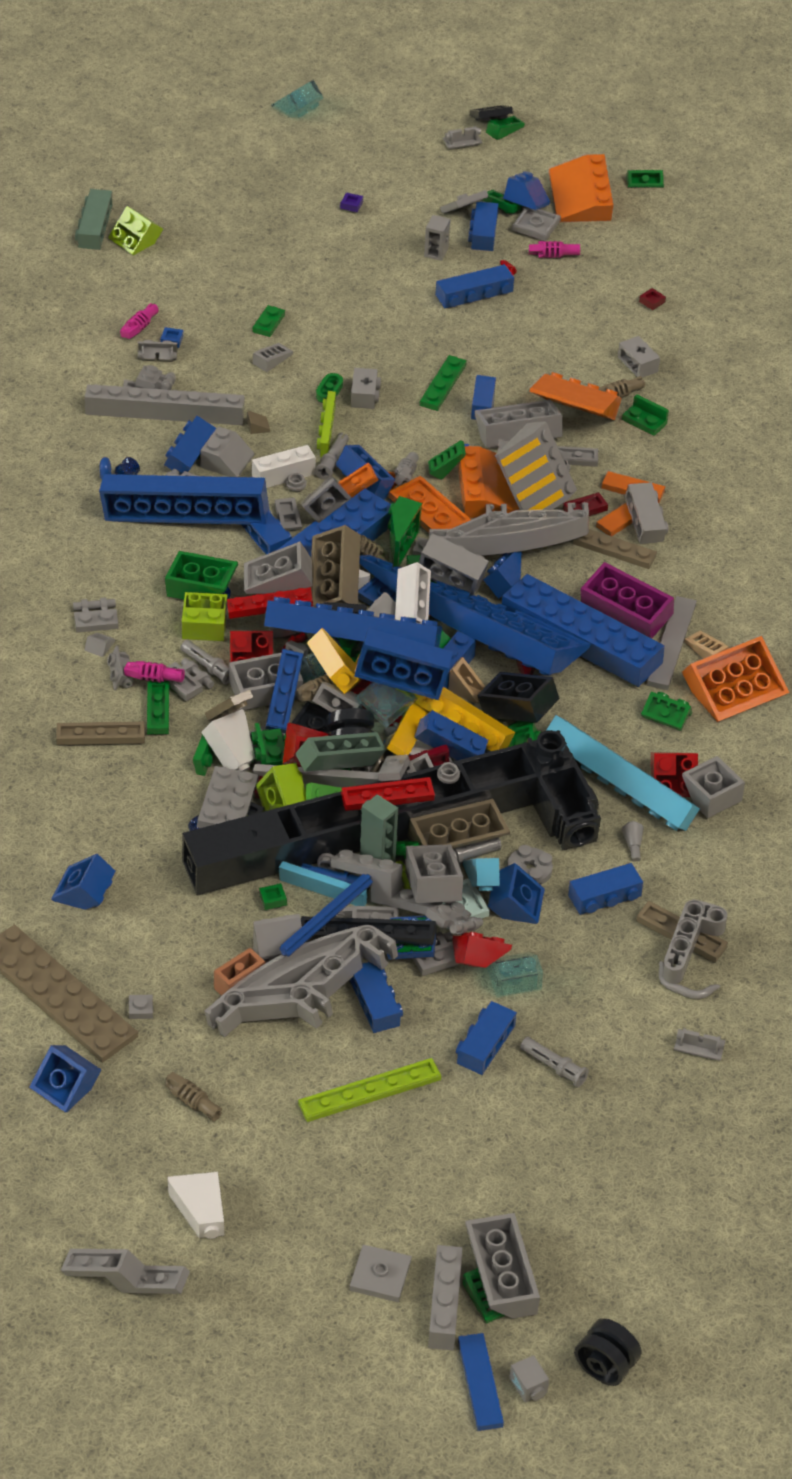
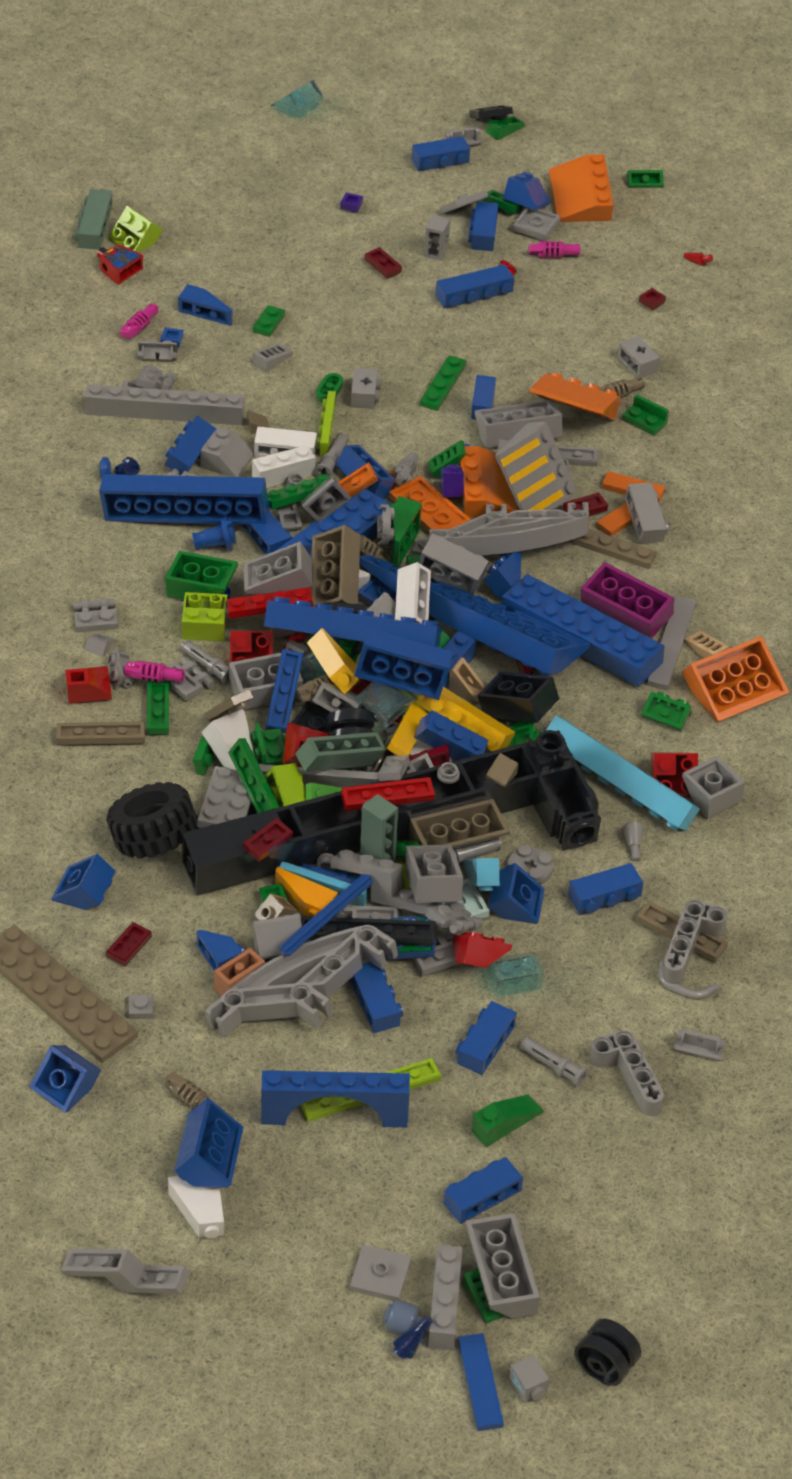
(88, 684): none -> red slope
(120, 262): none -> red torso
(129, 944): none -> dark red plate
(151, 819): none -> black tyre
(203, 304): none -> blue slope
(209, 1147): none -> blue slope
(217, 948): none -> blue slope
(220, 535): none -> blue piece
(252, 776): none -> green plate
(267, 839): none -> dark red plate
(274, 440): none -> white brick
(274, 907): none -> dark tan brick
(288, 1089): none -> blue arch
(294, 493): none -> green plate
(303, 893): none -> light orange slope
(383, 262): none -> dark red plate
(384, 528): none -> light grey plate
(401, 1317): none -> sand blue head
(407, 1344): none -> clear blue cone
(440, 153): none -> blue brick
(452, 481): none -> dark purple slope
(483, 1190): none -> blue brick
(502, 770): none -> dark tan slope
(503, 1117): none -> green slope
(624, 1050): none -> light grey beam
(698, 258): none -> red bar

